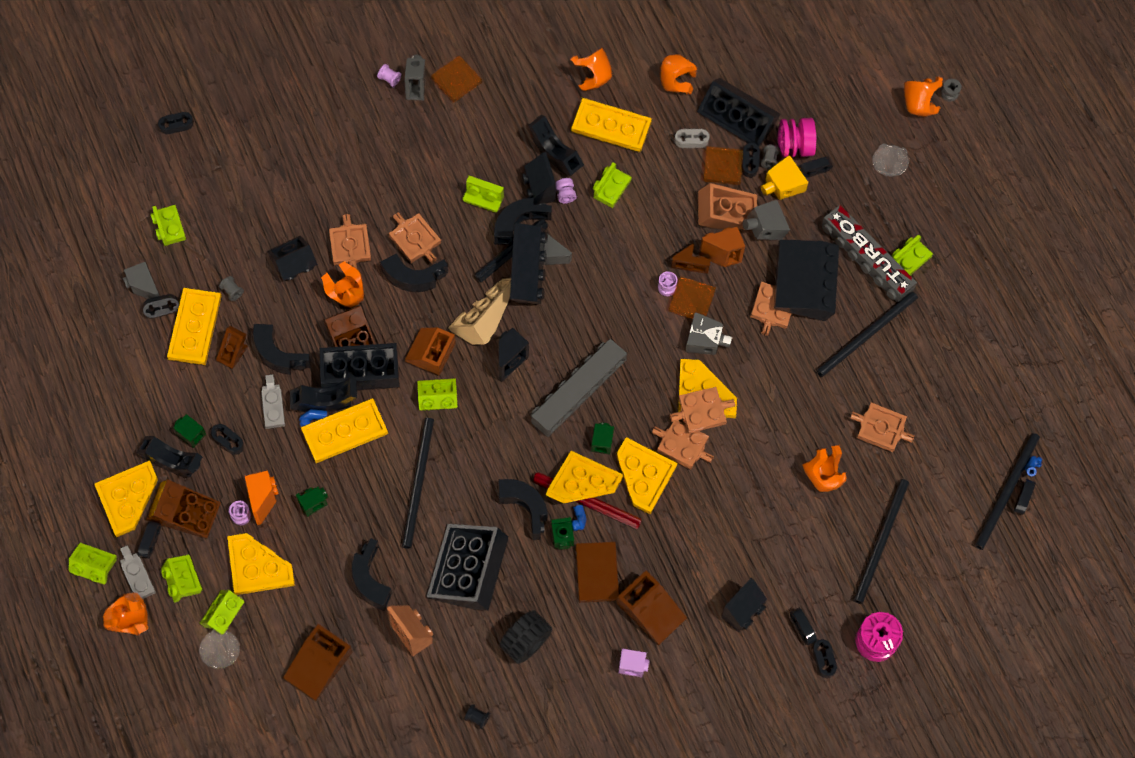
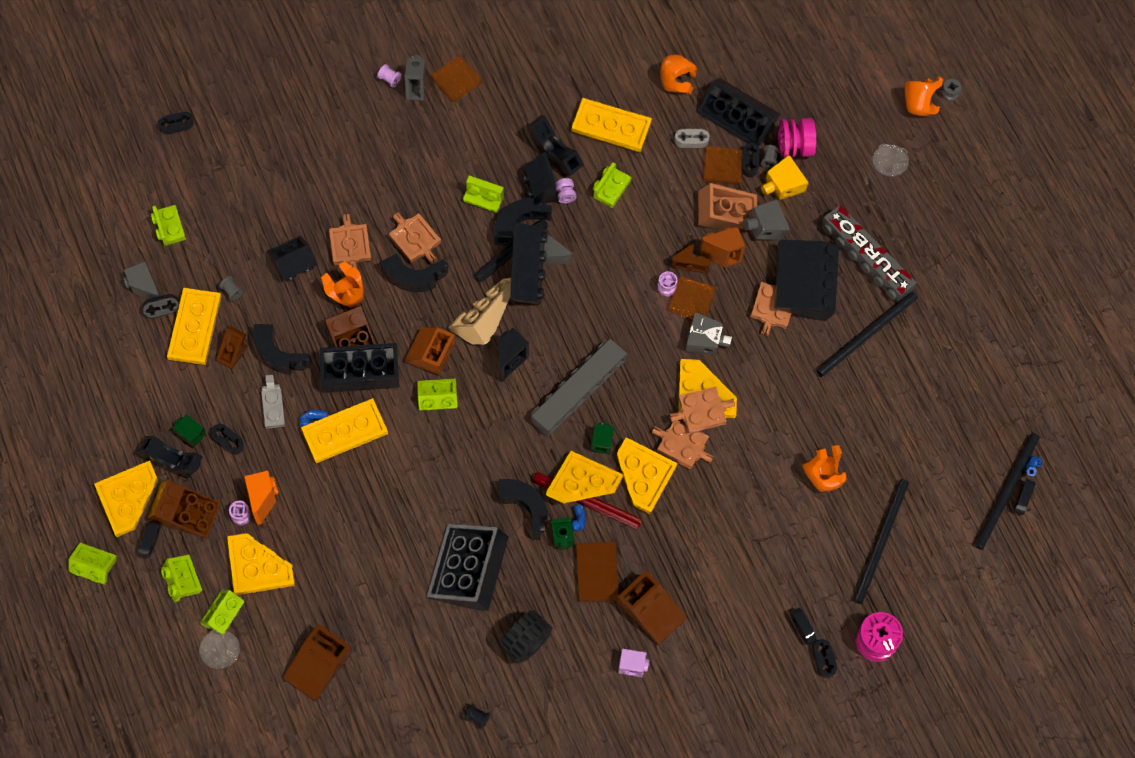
(127, 615): orange piece -> none
(136, 573): light grey hinge -> none
(312, 500): dark green brick -> none
(328, 399): black arch -> none
(369, 589): black arch -> none
(409, 628): nougat slope -> none
(418, 483): black piece -> none
(600, 66): orange piece -> none
(744, 606): black slope -> none
(816, 167): black beam -> none
(882, 427): nougat plate -> none
(912, 255): lime bracket -> none

